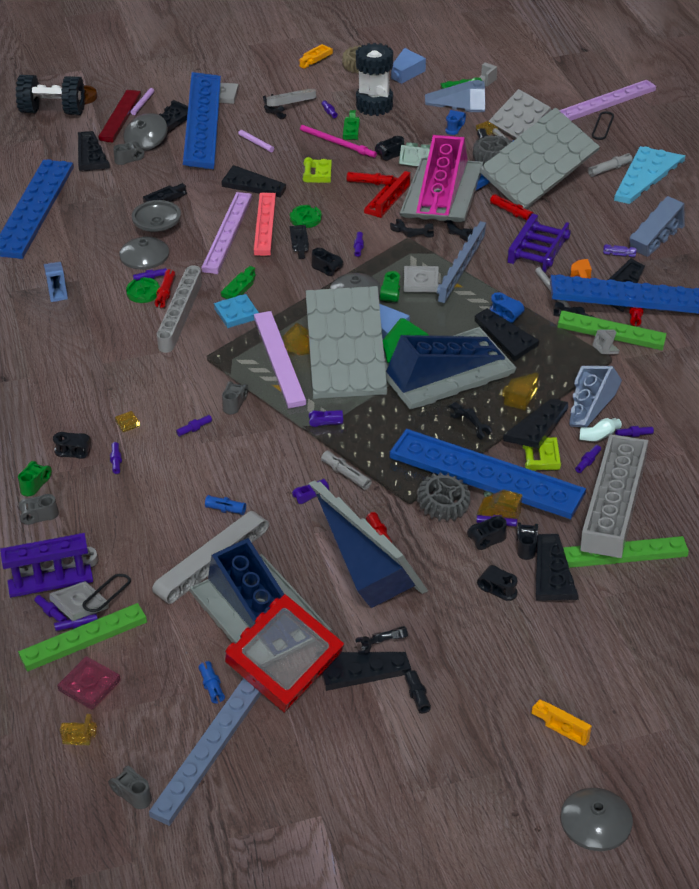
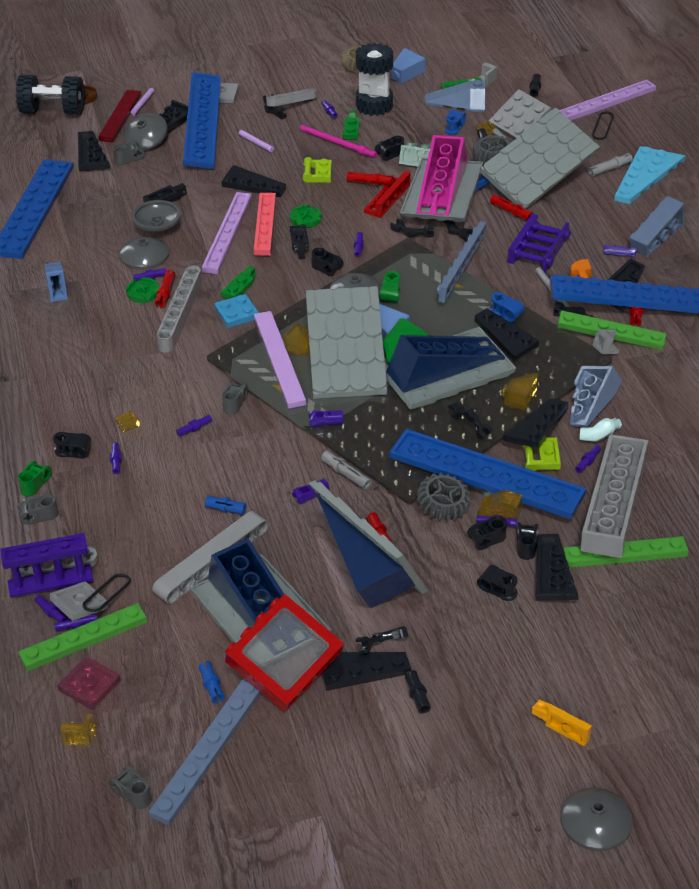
(315, 55): light orange hinge -> none
(421, 278): light grey plate -> none
(535, 85): none -> black pin
(634, 431): dark purple bar -> none

